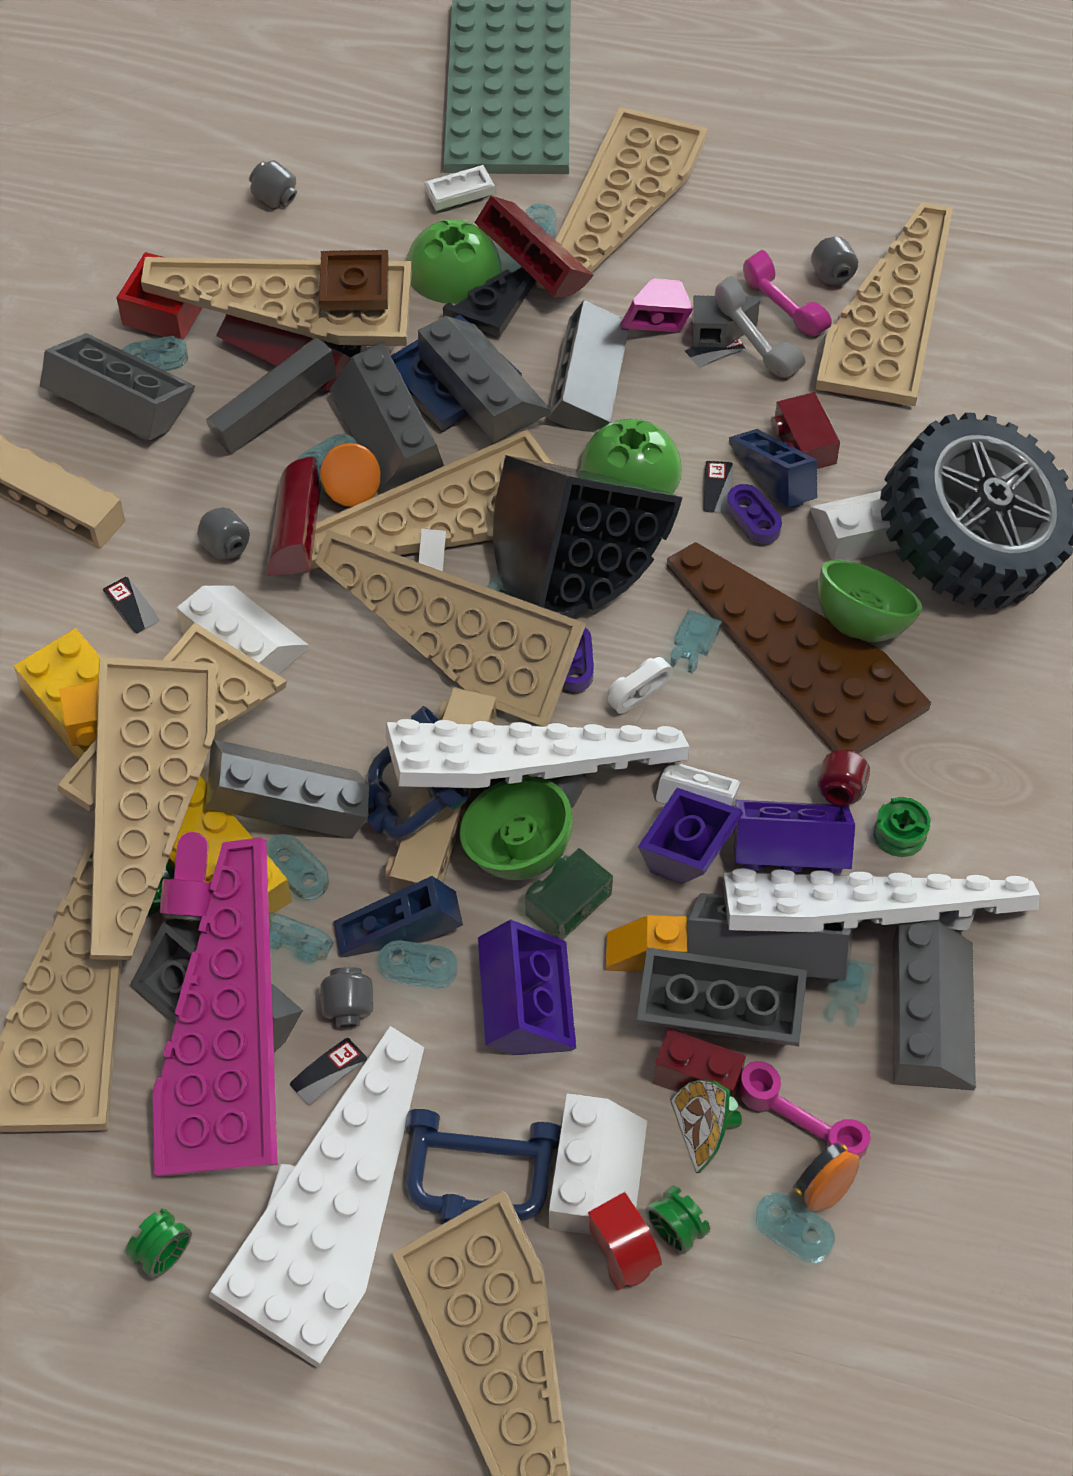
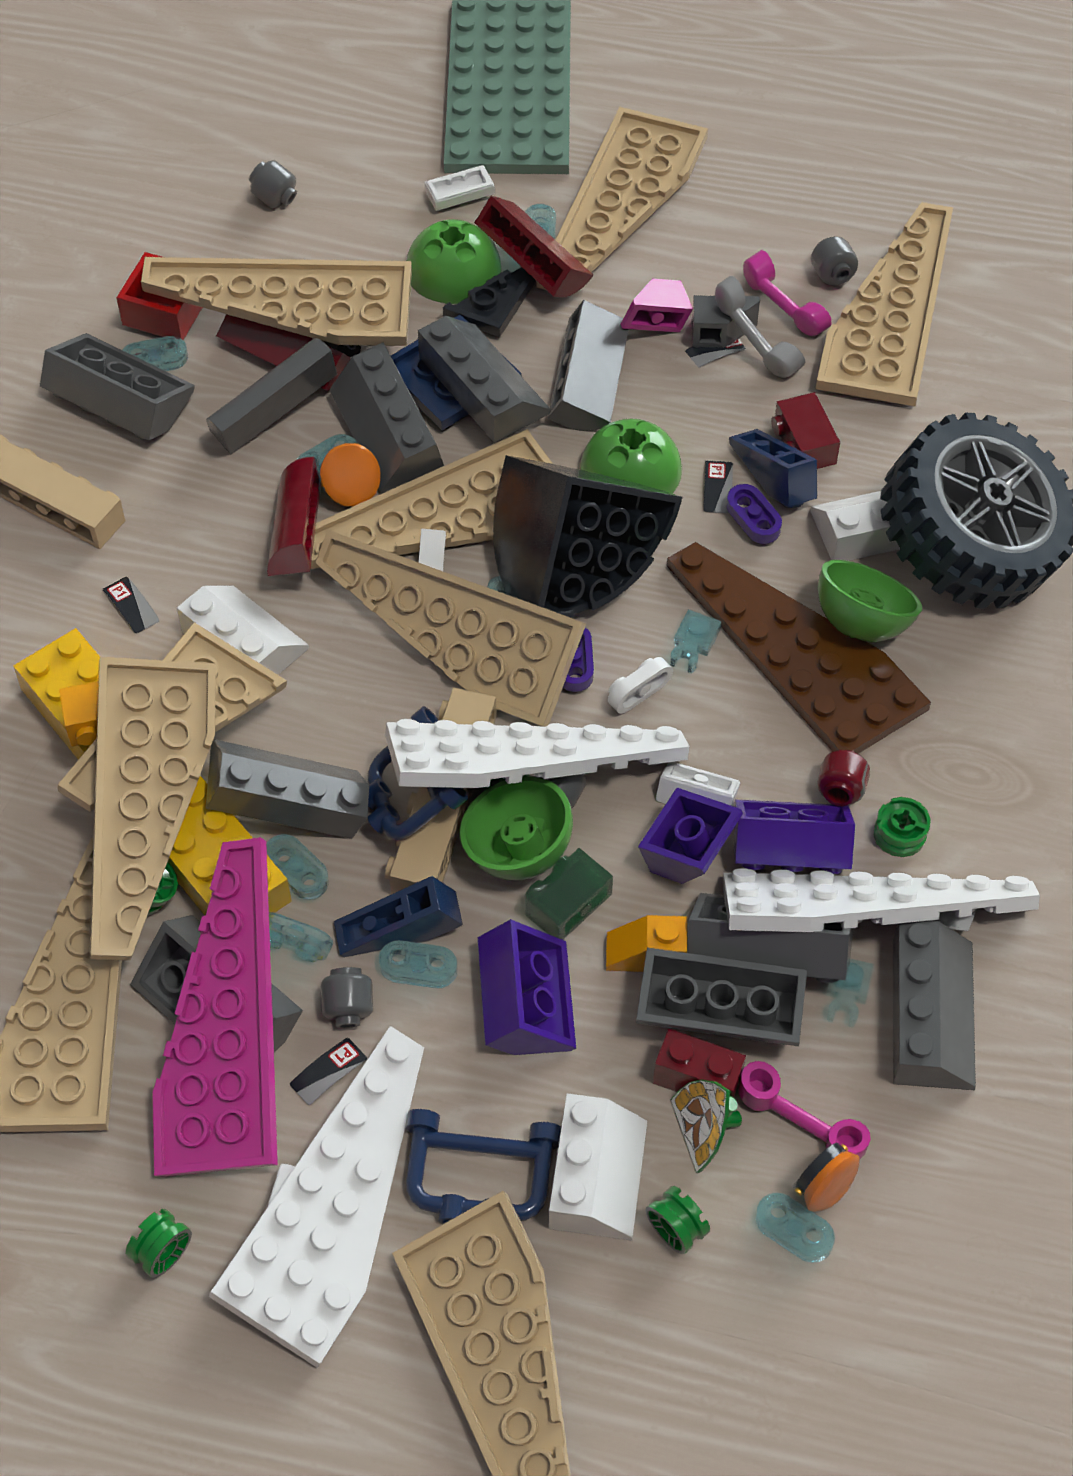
(188, 893): dark pink piece -> none
(223, 533): dark grey head -> none
(354, 280): reddish brown plate -> none
(624, 1241): red brick -> none

